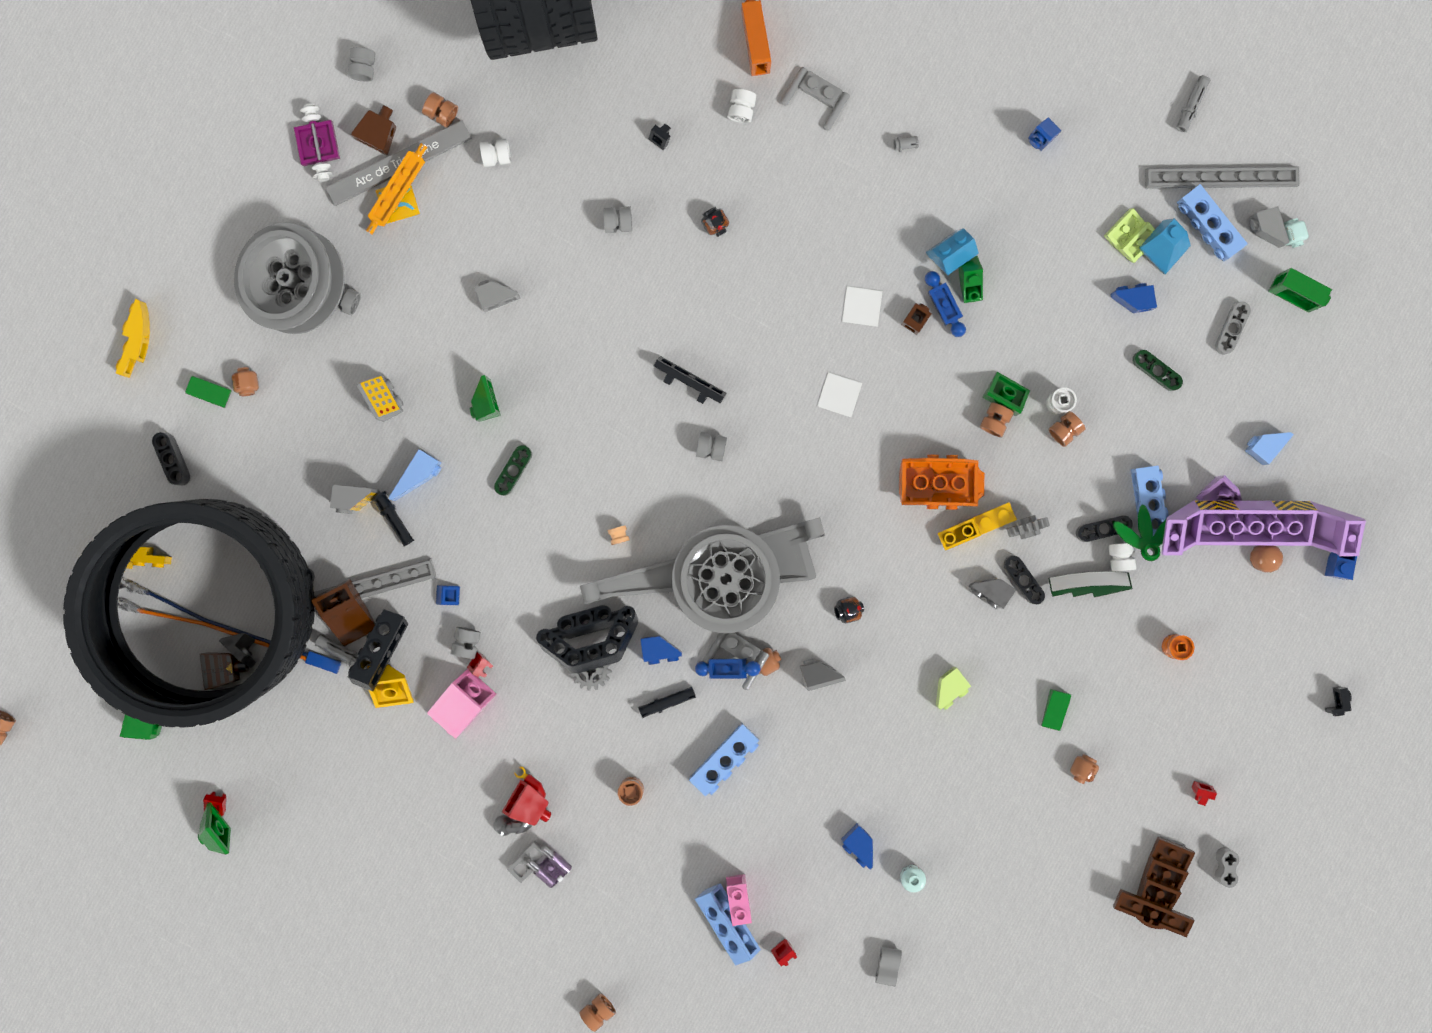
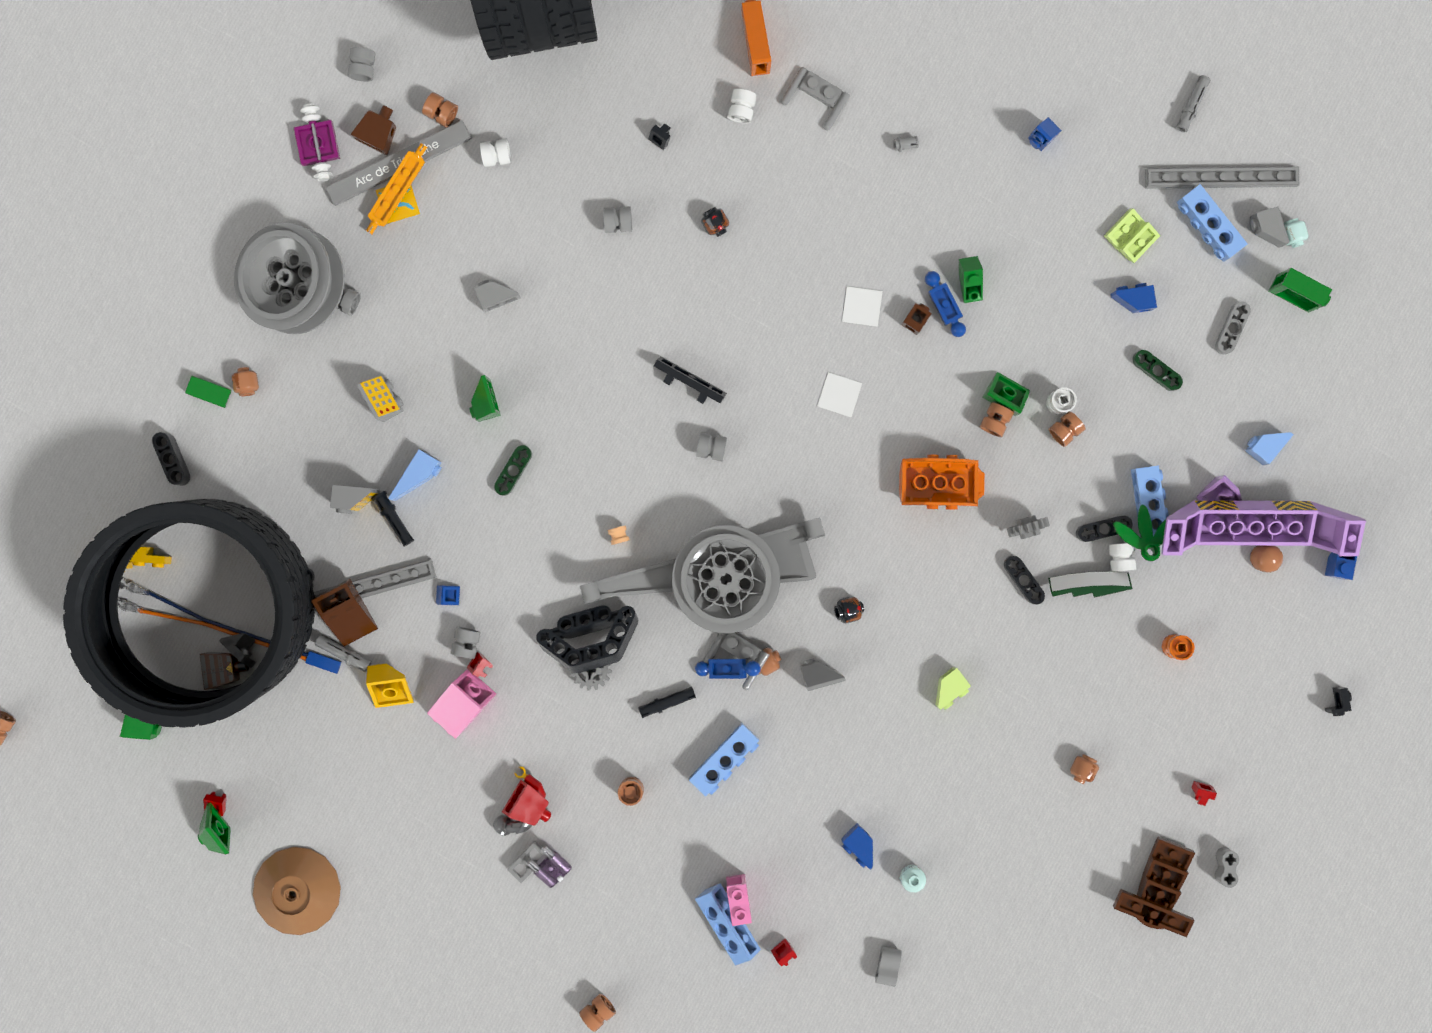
(138, 330): yellow slope -> none
(309, 877): none -> medium nougat dish
(369, 677): black brick -> none
(658, 648): blue slope -> none
(953, 251): dark azure slope -> none
(977, 526): yellow slope -> none
(994, 590): flat silver slope -> none
(1055, 709): green slope -> none
(1166, 244): dark azure slope -> none

